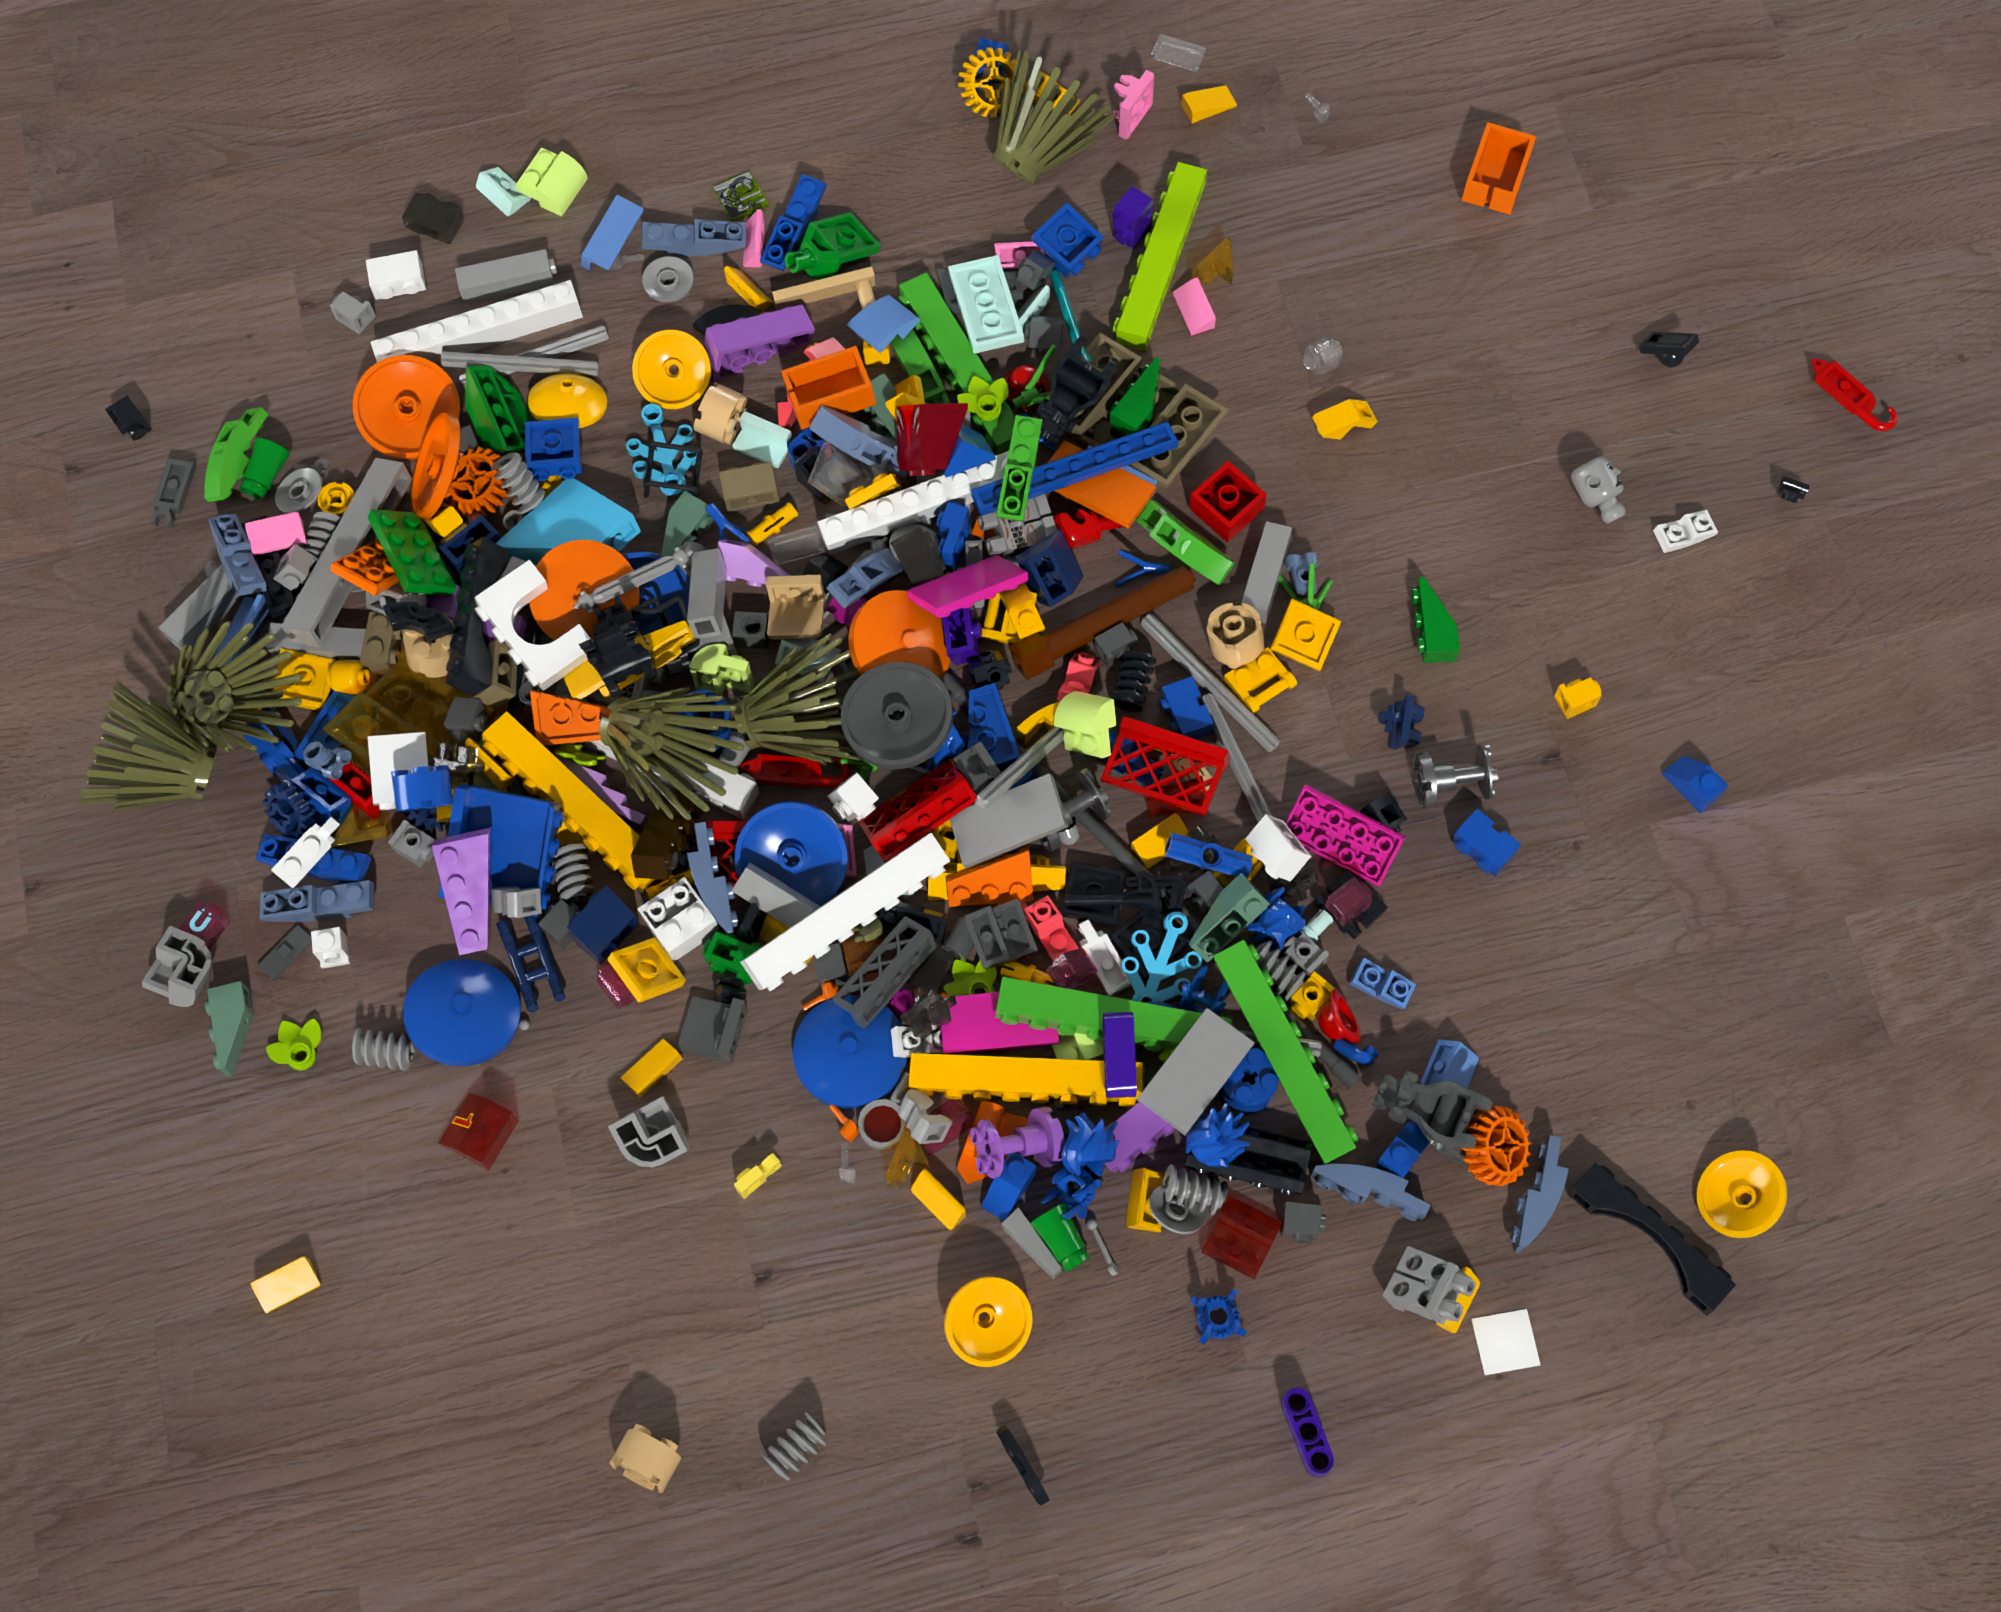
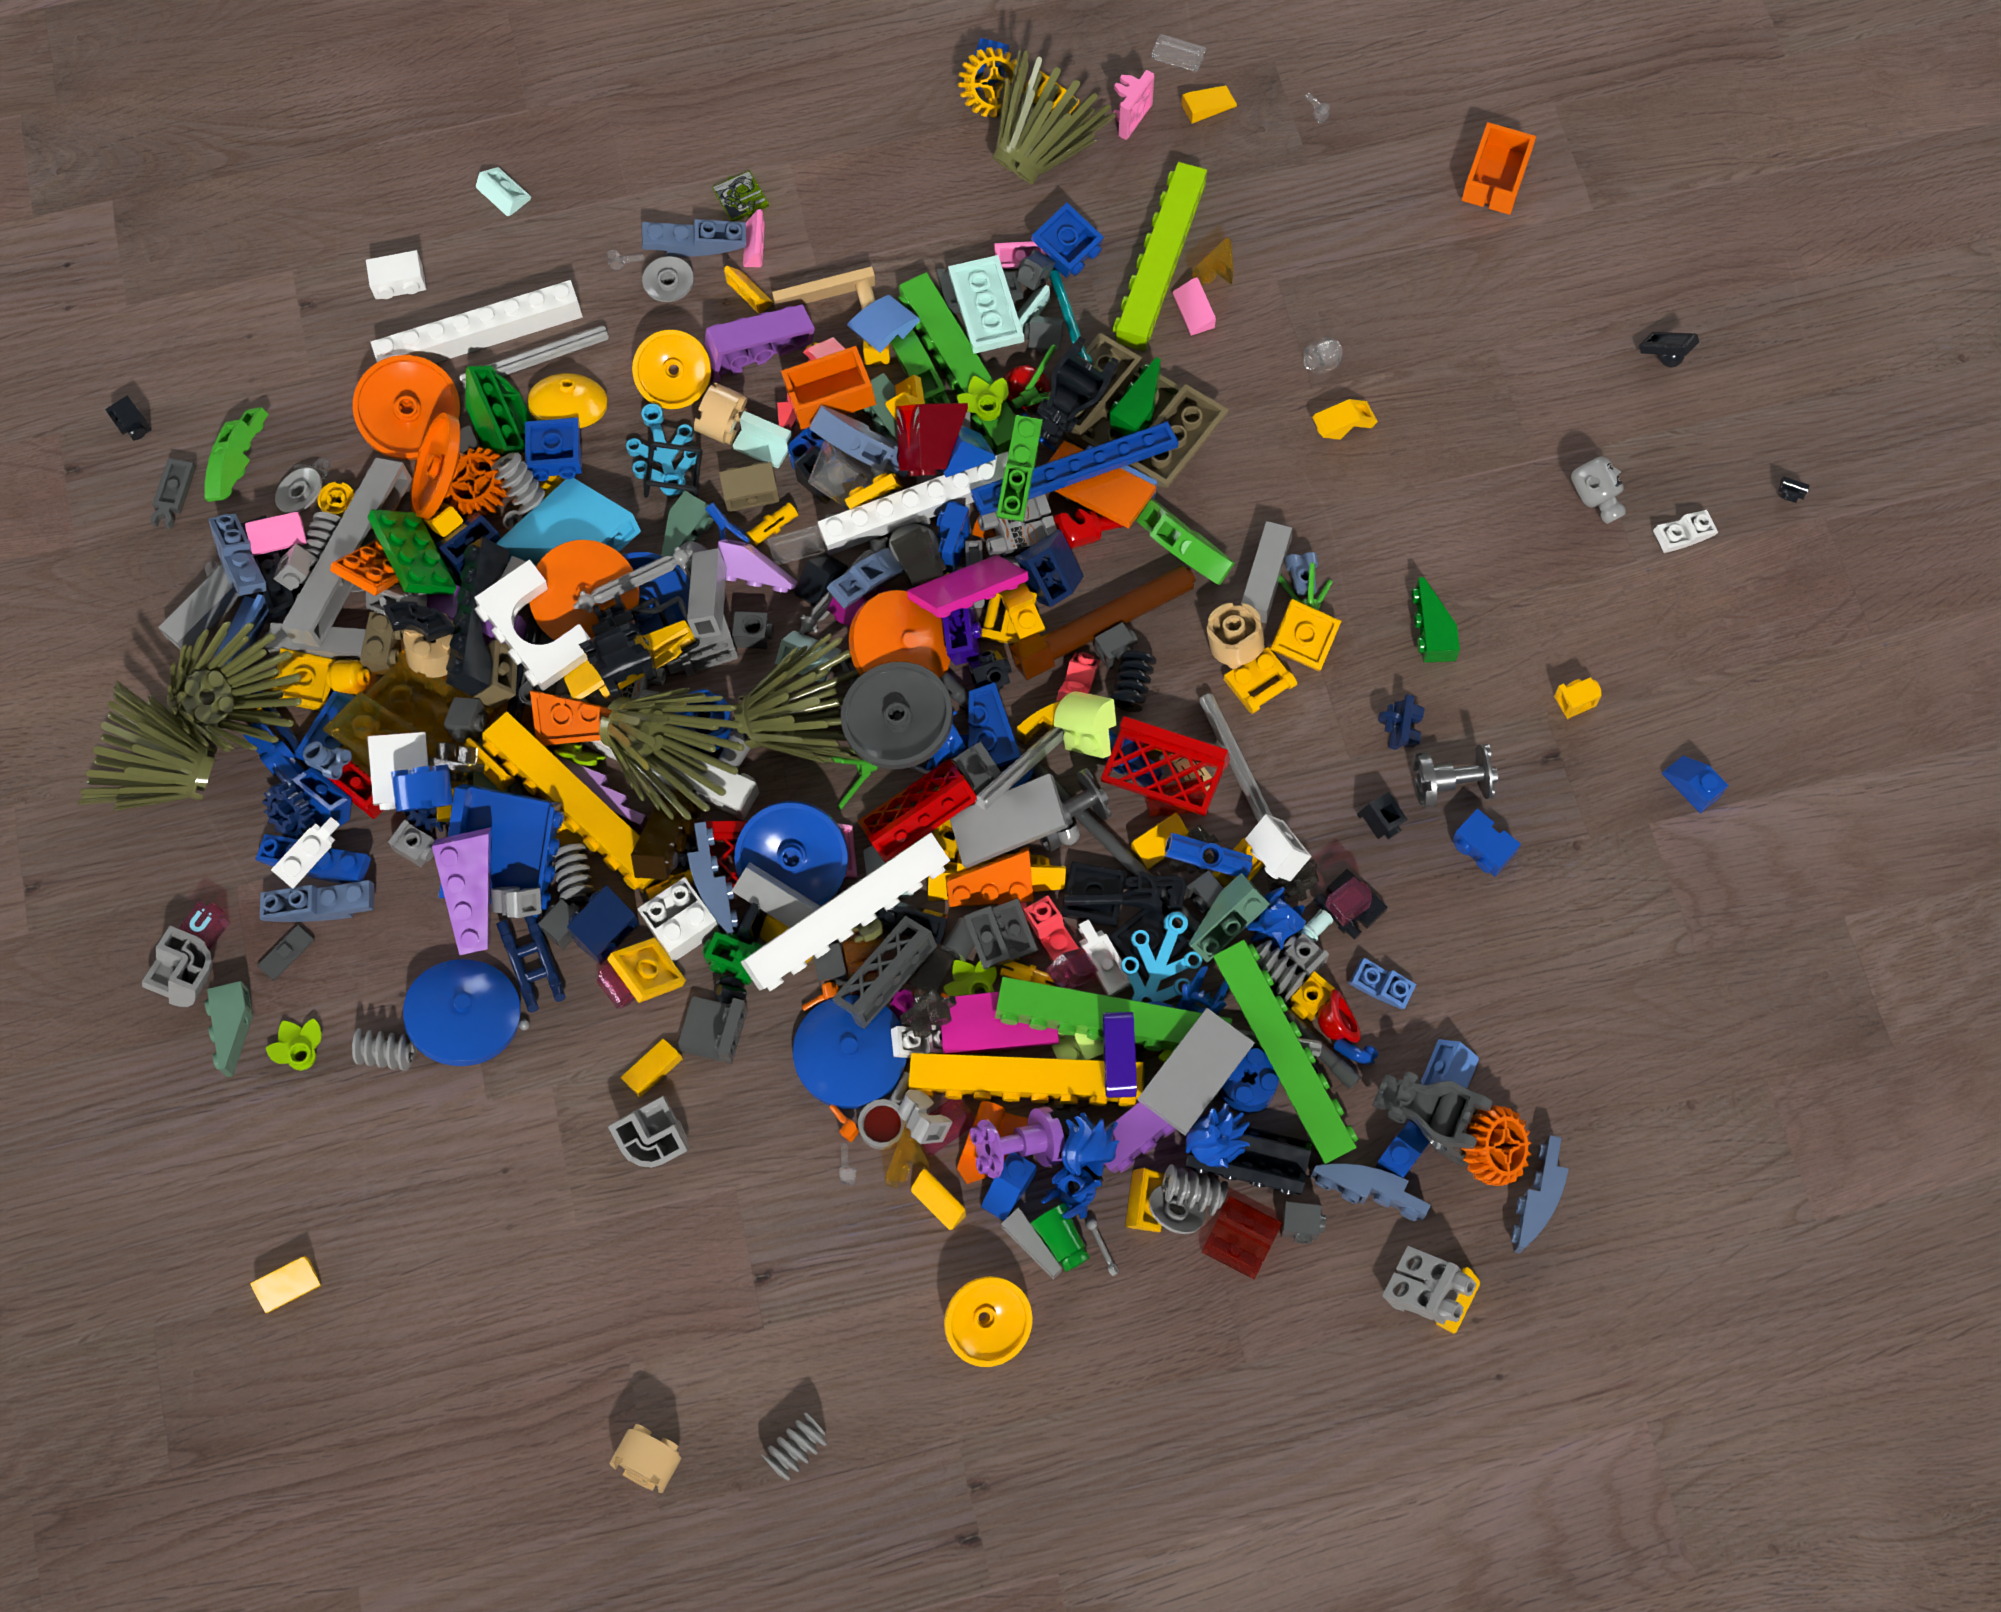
(263, 467): green plant -> none
(330, 947): white brick -> none
(352, 311): light grey brick -> none
(353, 831): clear yellow slope -> none
(433, 218): clear smoke brick -> none
(479, 1130): clear red slope -> none
(505, 276): light grey brick -> none
(519, 363): light grey axle -> none
(552, 180): yellowish green brick -> none
(611, 234): medium blue panel -> none
(715, 670): yellowish green brick -> none
(724, 315): black tile -> none
(752, 1178): light yellow plate -> none
(792, 771): red plate -> none
(793, 225): blue slope -> none
(795, 606): tan bracket -> none
(830, 244): green plate -> none
(853, 799): white brick -> none
(1022, 1465): black tile -> none
(1132, 217): dark purple brick -> none
(1150, 567): blue plant -> none
(1183, 708): blue brick -> none
(1210, 682): light grey axle -> none
(1212, 1330): blue piece -> none
(1227, 501): red brick -> none
(1307, 1448): dark purple beam -> none
(1344, 835): dark pink tile -> none
(1505, 1342): white sticker -> none
(1699, 1279): black arch -> none
(1729, 1182): yellow dish -> none
(1850, 393): red plate -> none

